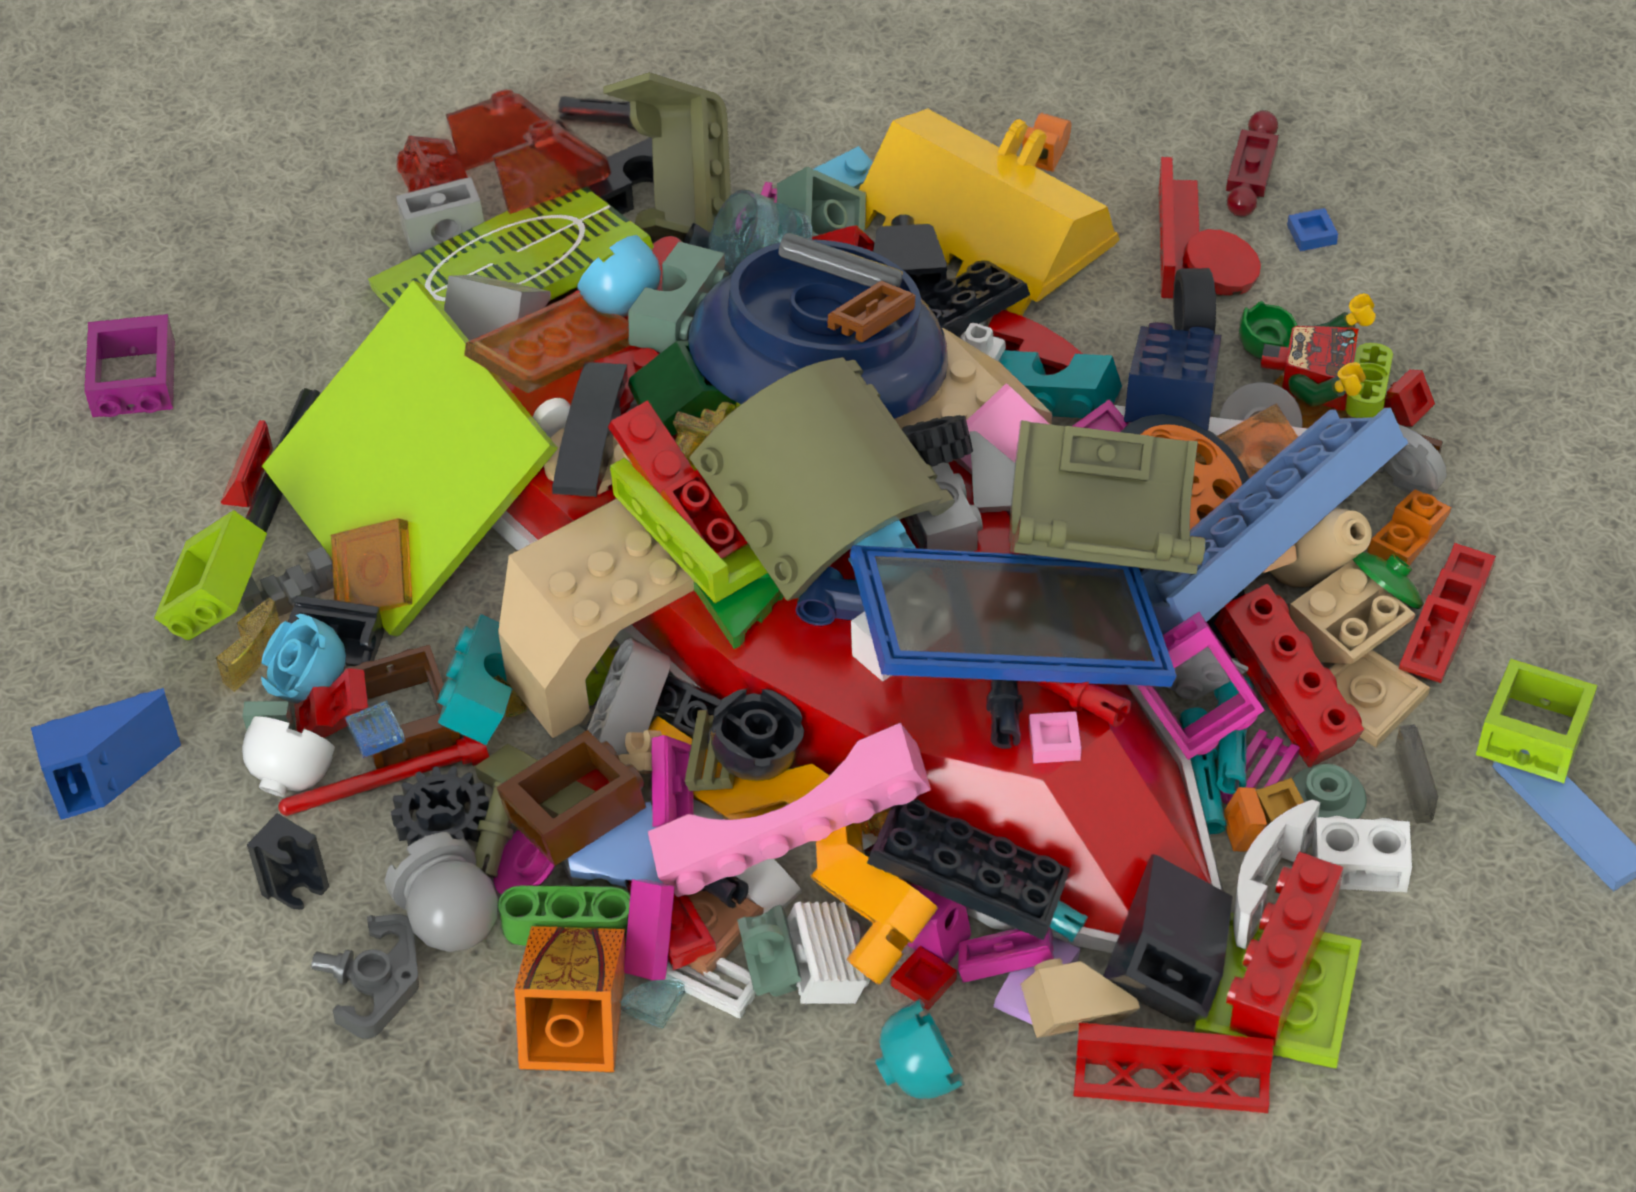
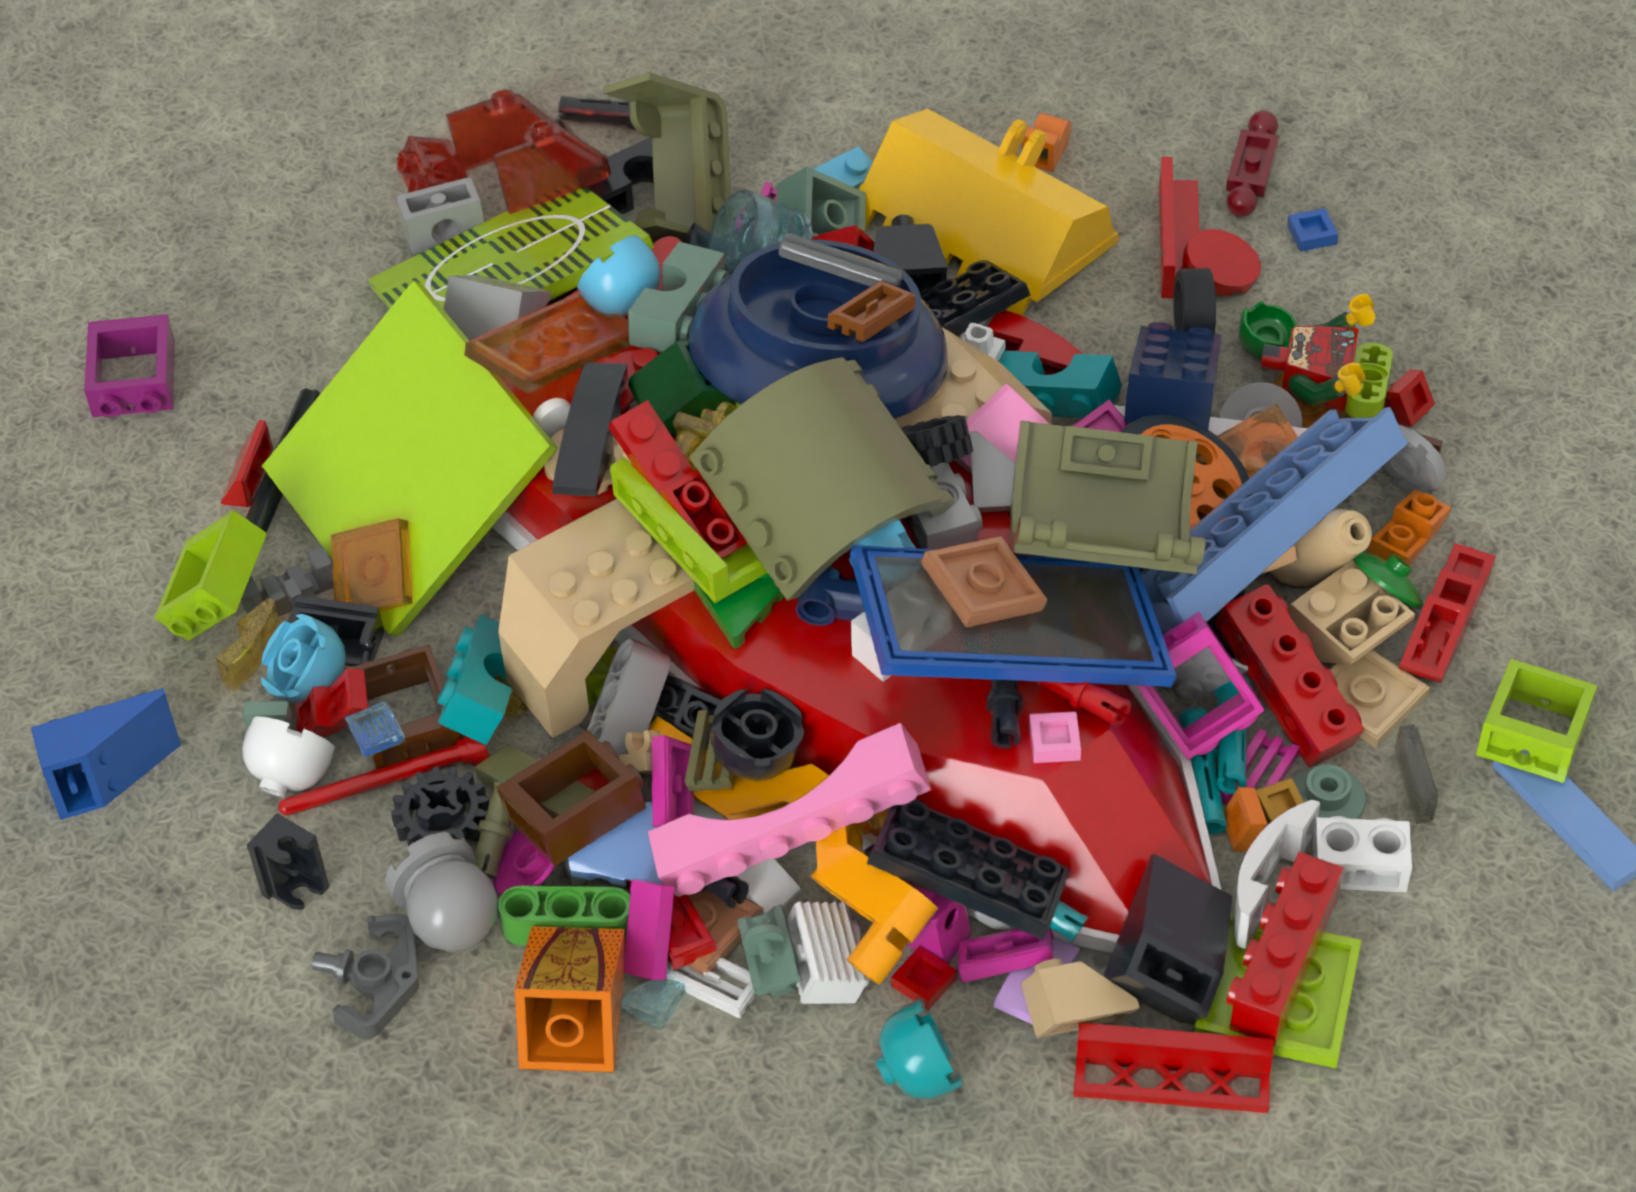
(983, 581): none -> nougat tile

